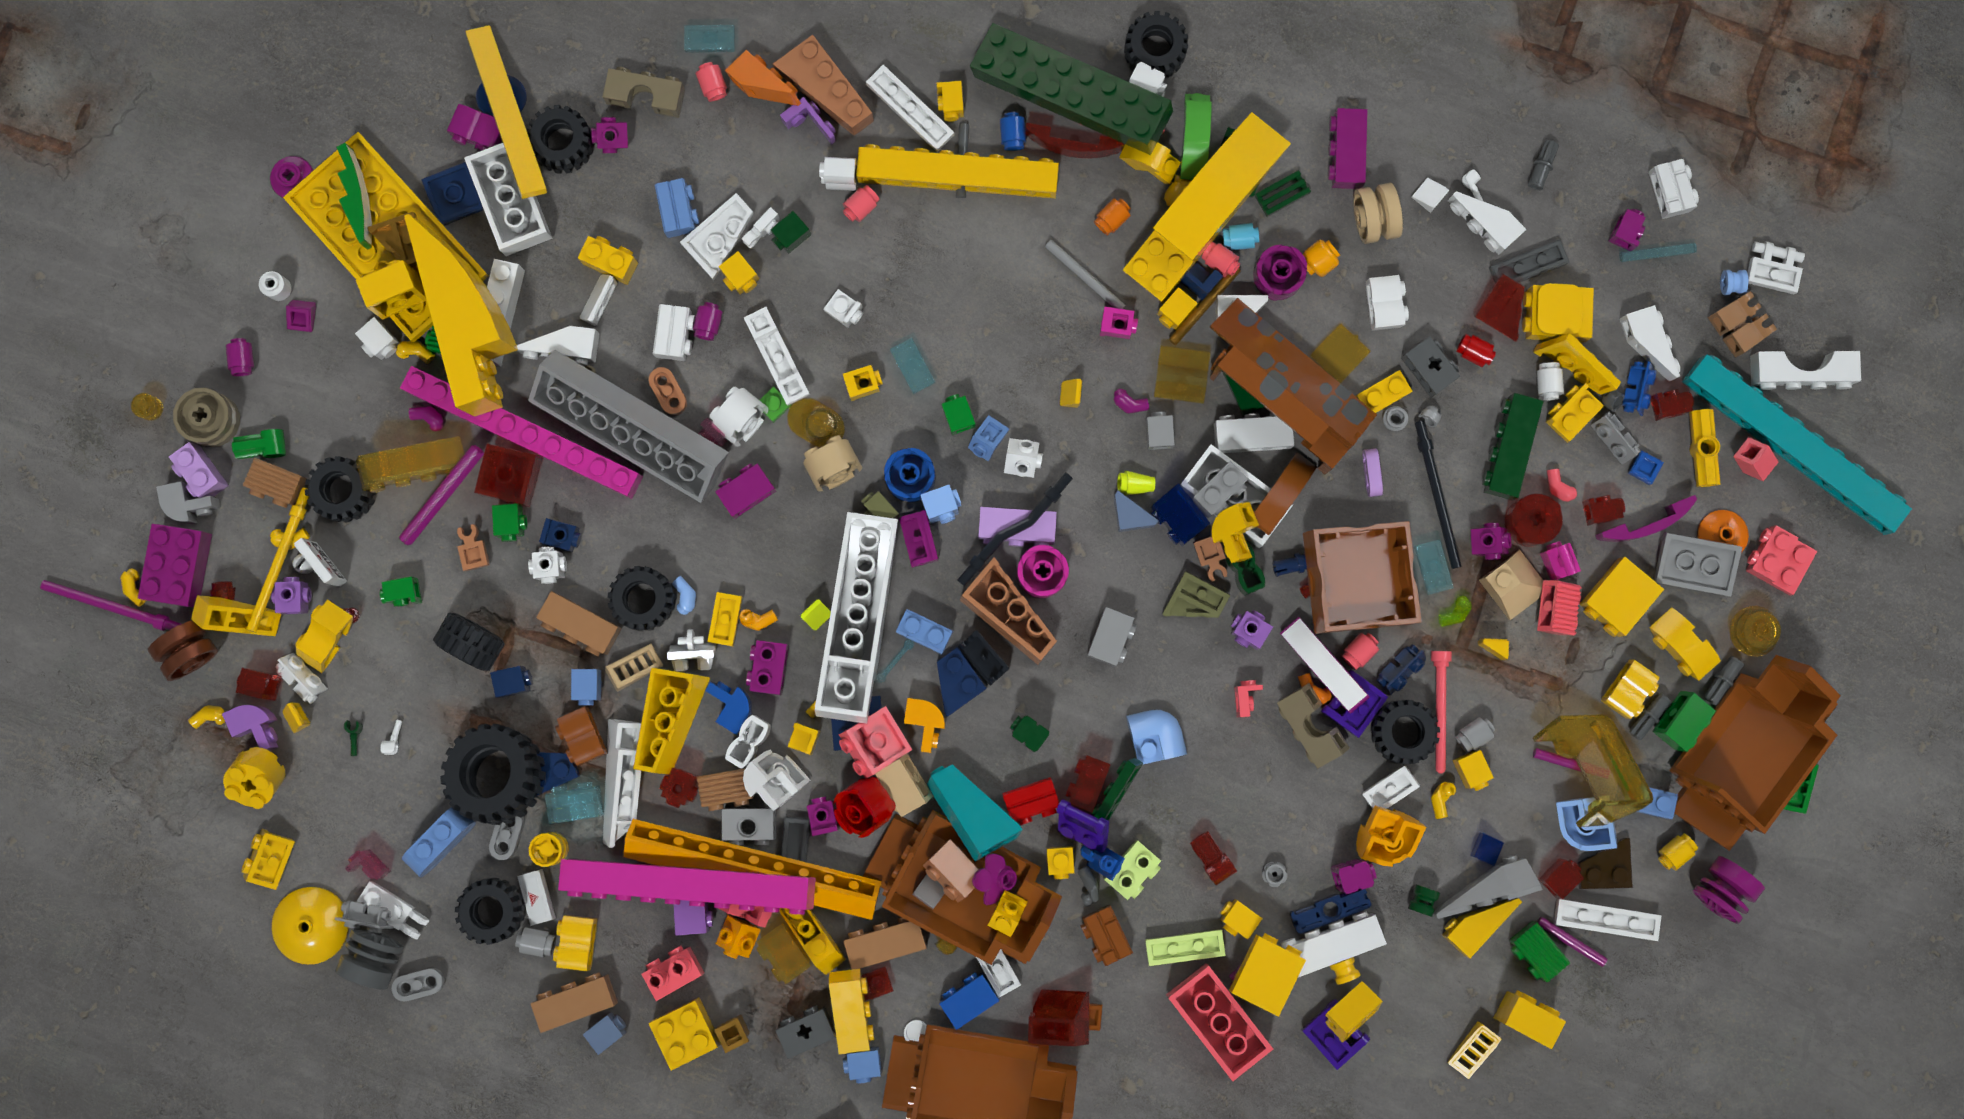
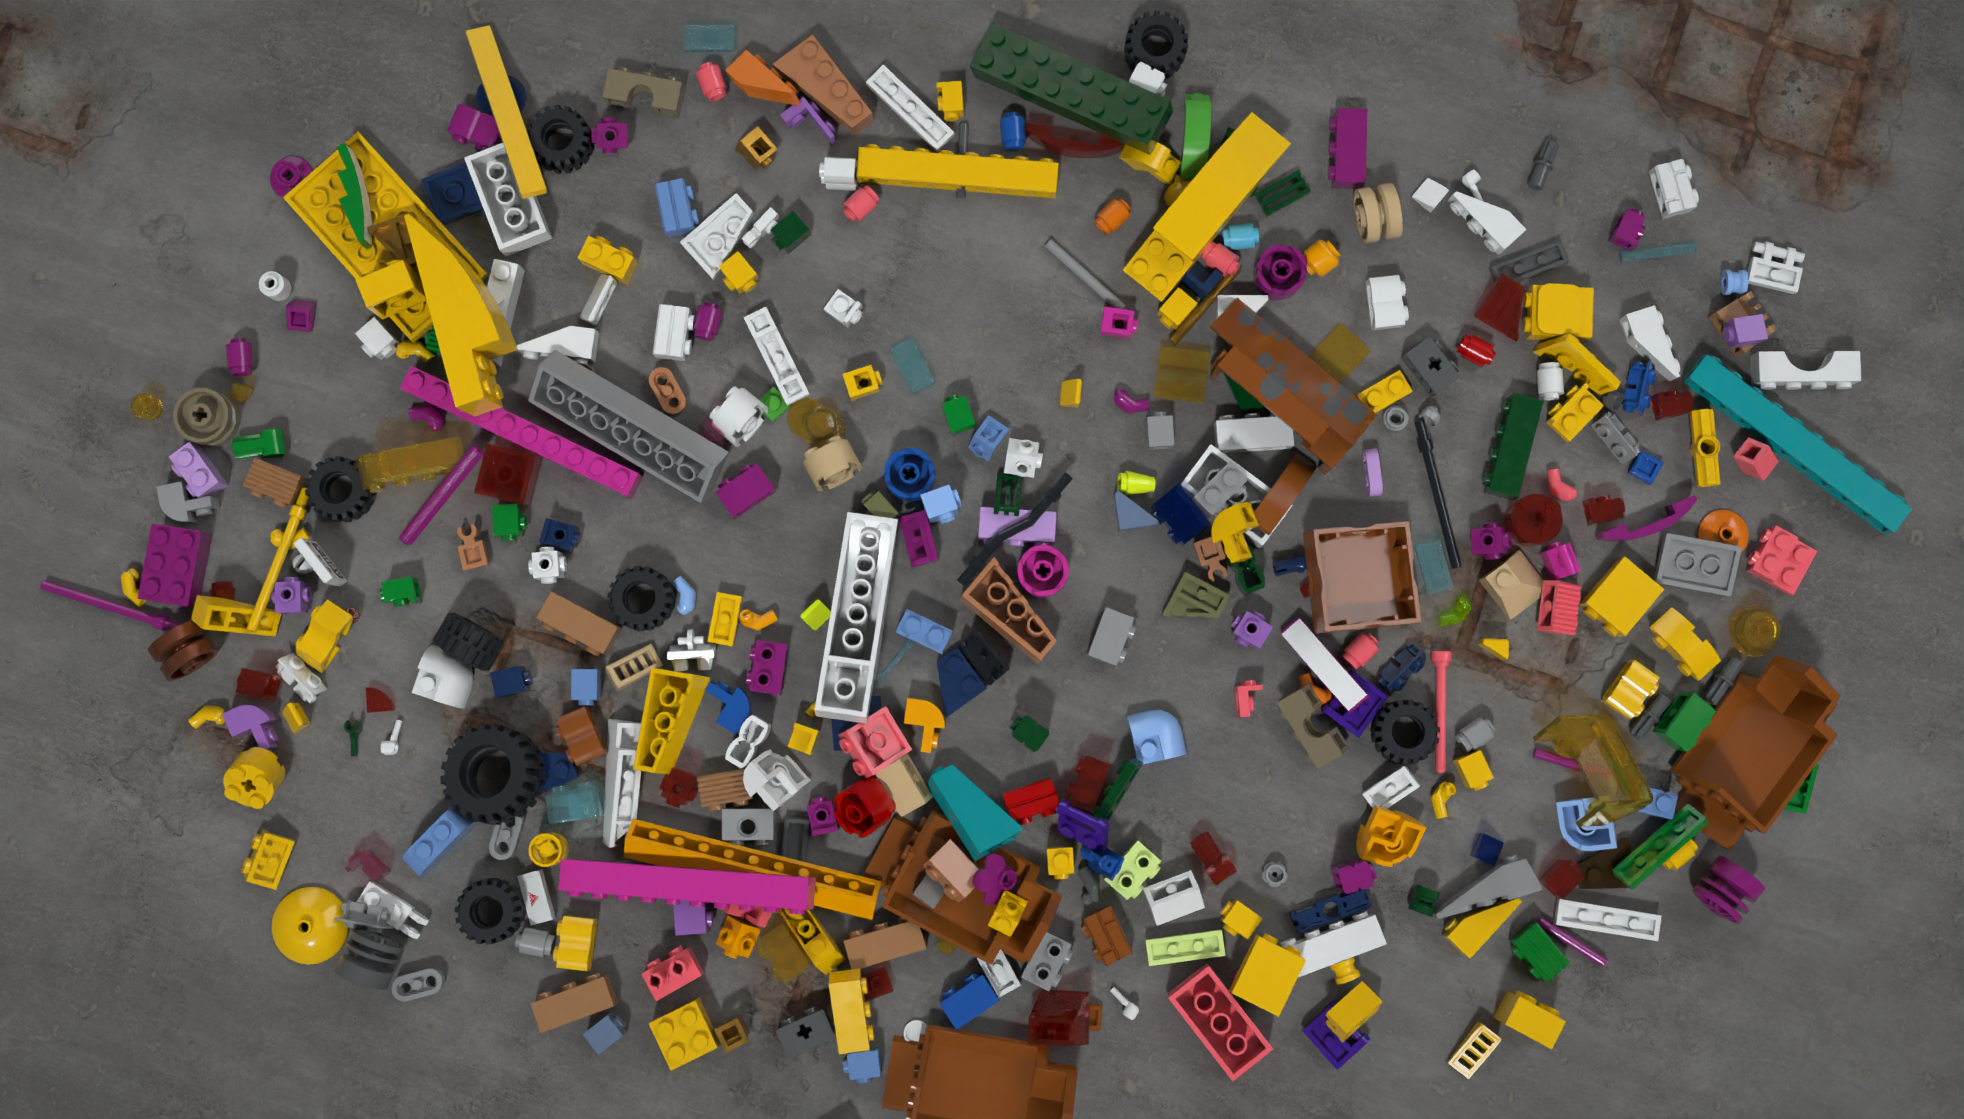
(241, 392): none -> clear yellow hinge
(378, 701): none -> clear red tile
(443, 678): none -> white brick
(759, 142): none -> pearl gold brick
(1007, 507): none -> dark green tile
(1047, 961): none -> light grey brick
(1131, 1010): none -> white hand
(1174, 898): none -> white brick
(1660, 846): none -> green plate
(1745, 331): none -> medium lavender brick

